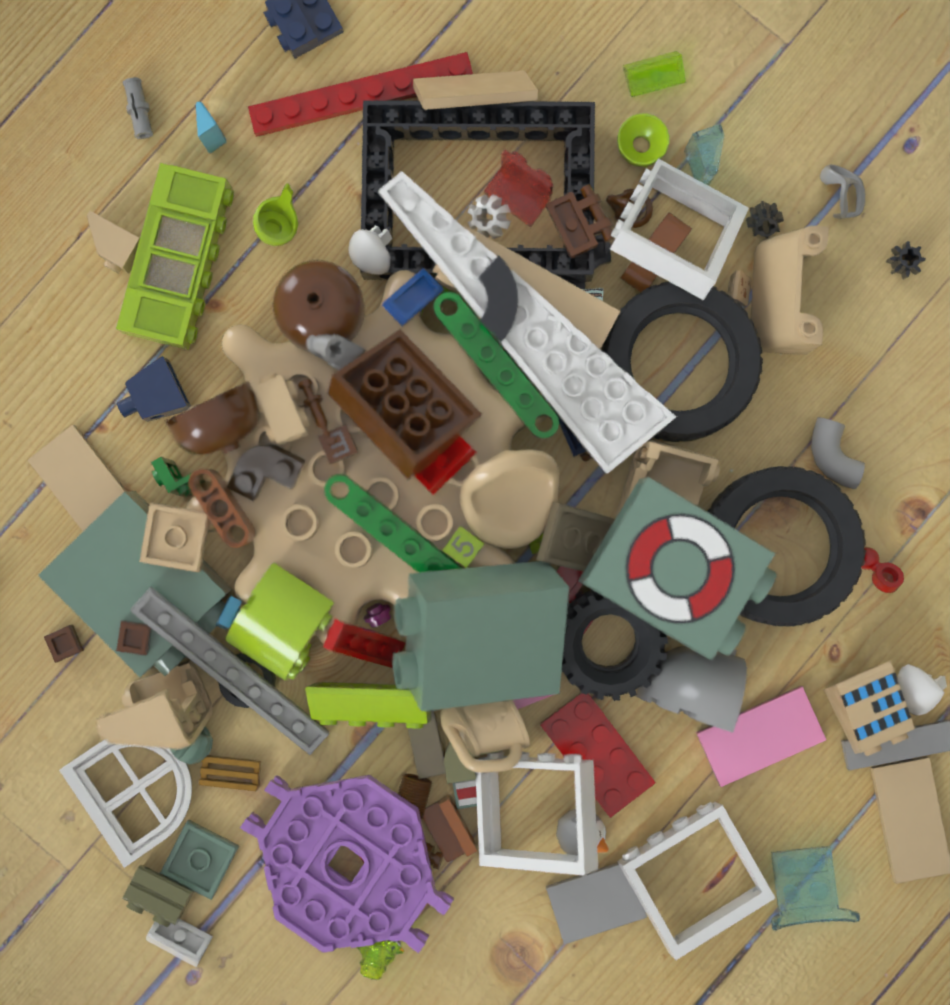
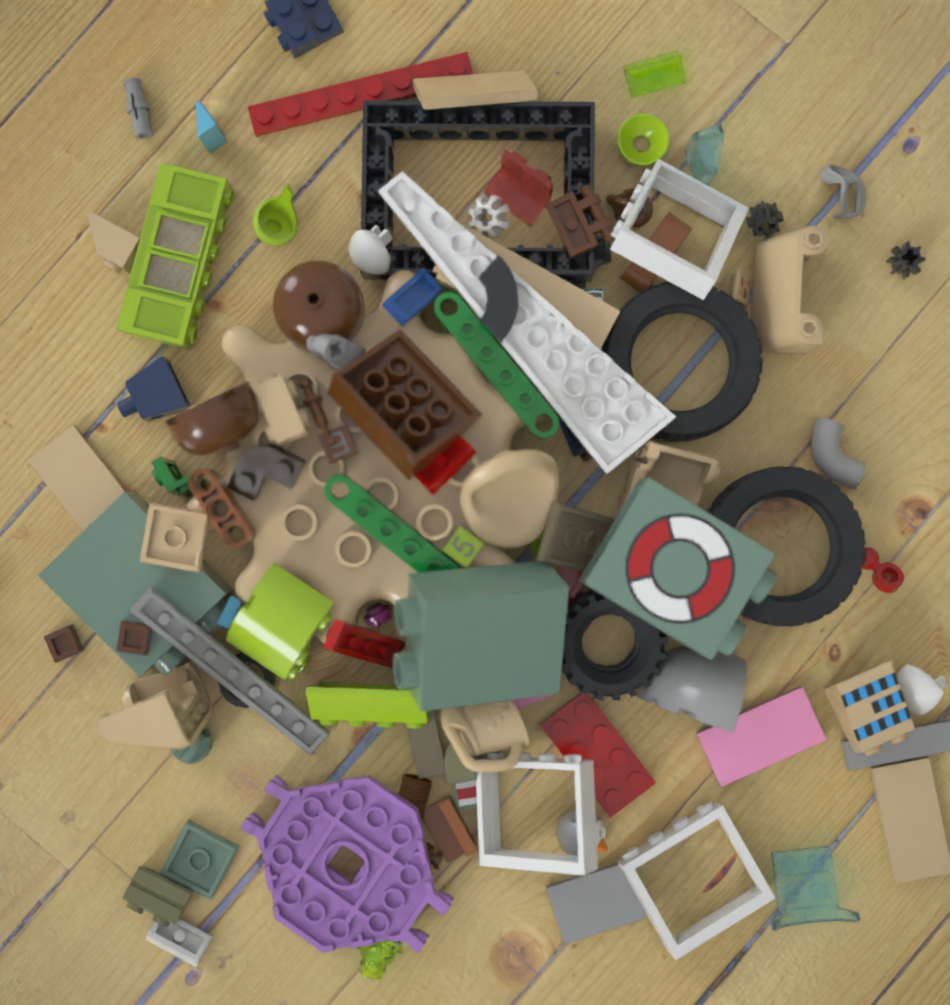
(101, 811): white window -> none
(205, 771): pearl gold tile -> none

